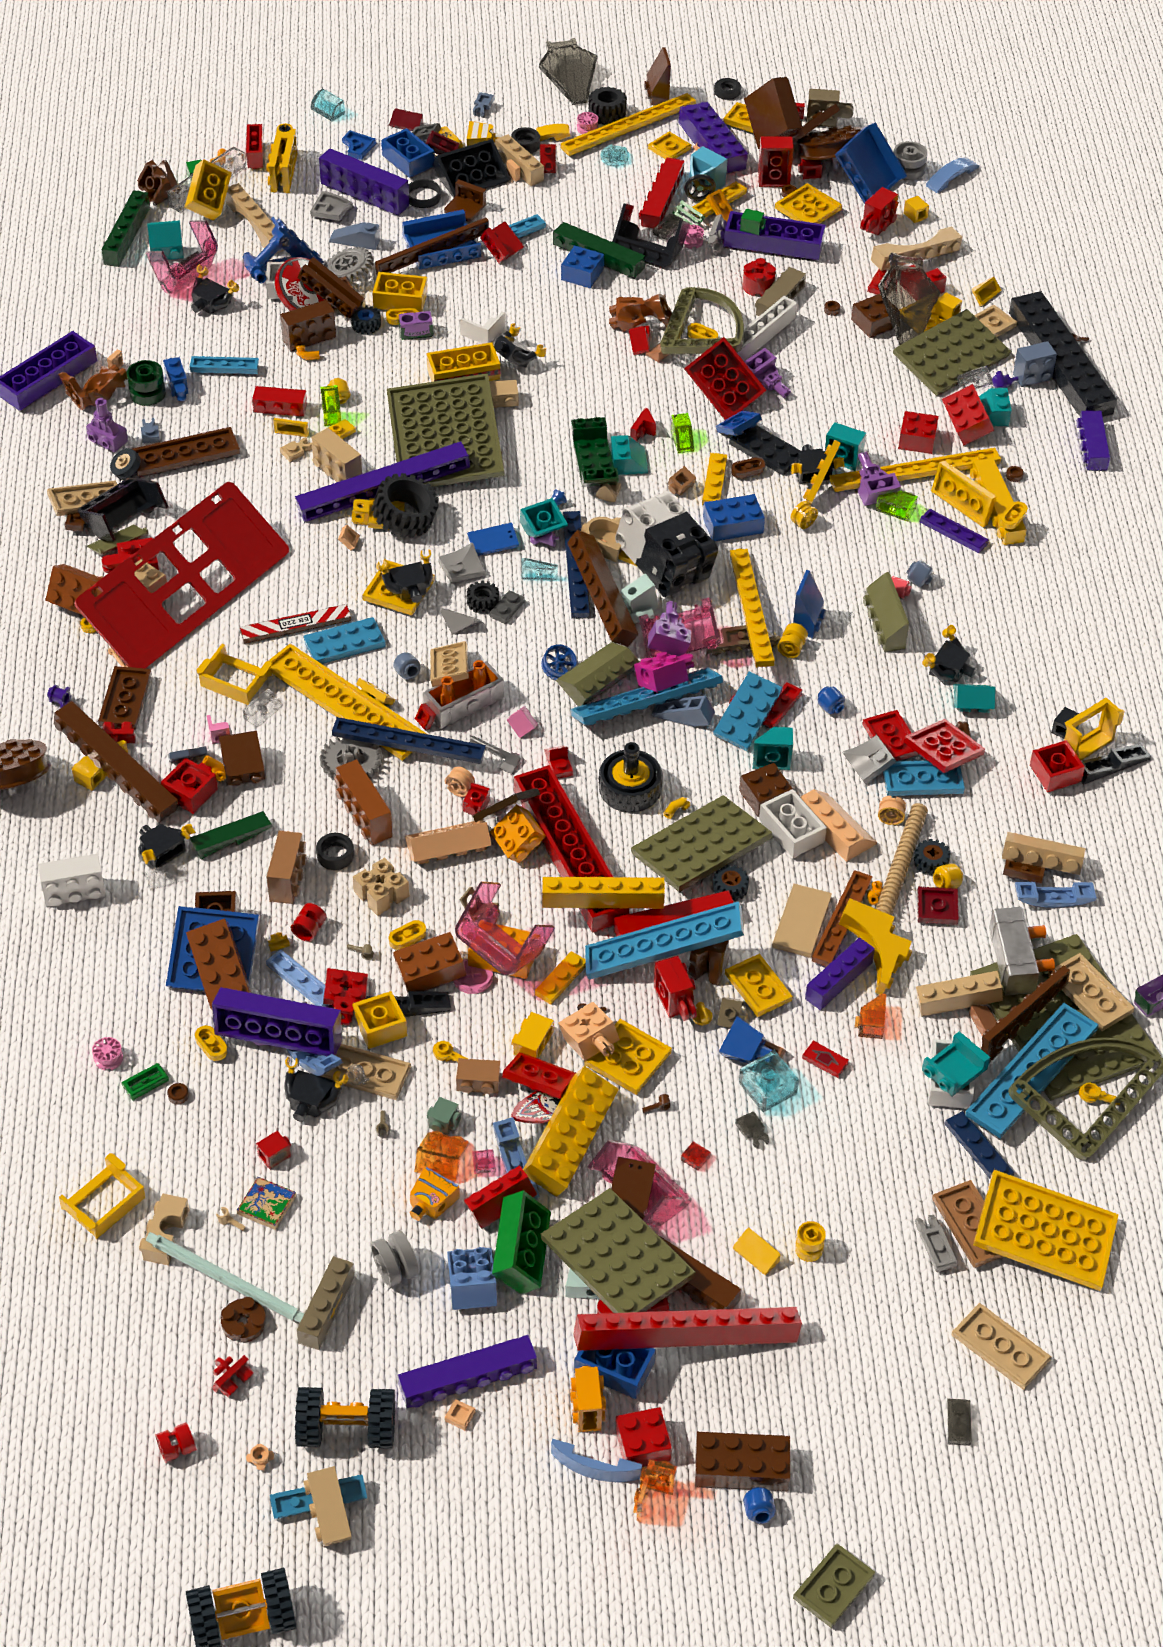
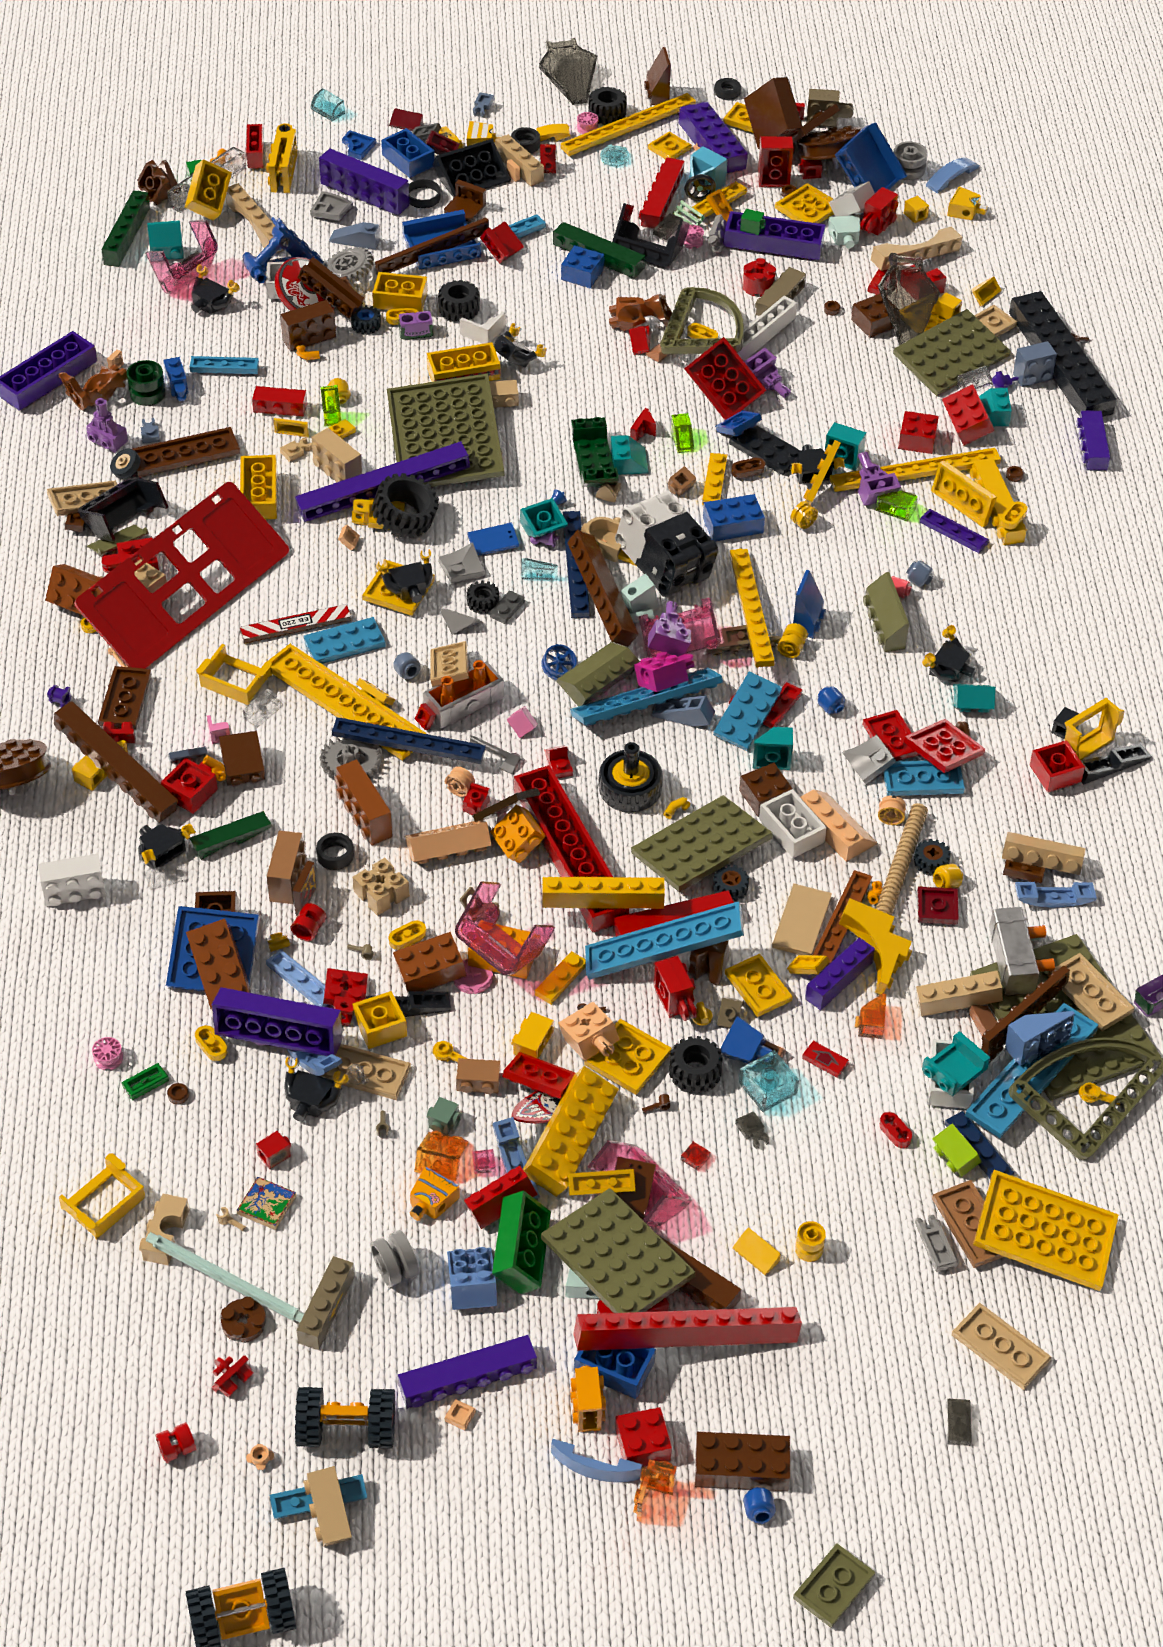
(259, 483): none -> yellow brick
(304, 887): none -> reddish brown tile
(458, 300): none -> black tyre
(600, 1181): none -> yellow plate
(695, 1051): none -> black tyre
(808, 964): none -> yellow plate
(845, 230): none -> light aqua torso
(852, 200): none -> white brick
(893, 1131): none -> red beam
(956, 1150): none -> lime brick
(965, 204): none -> yellow torso
(1037, 1034): none -> medium blue slope

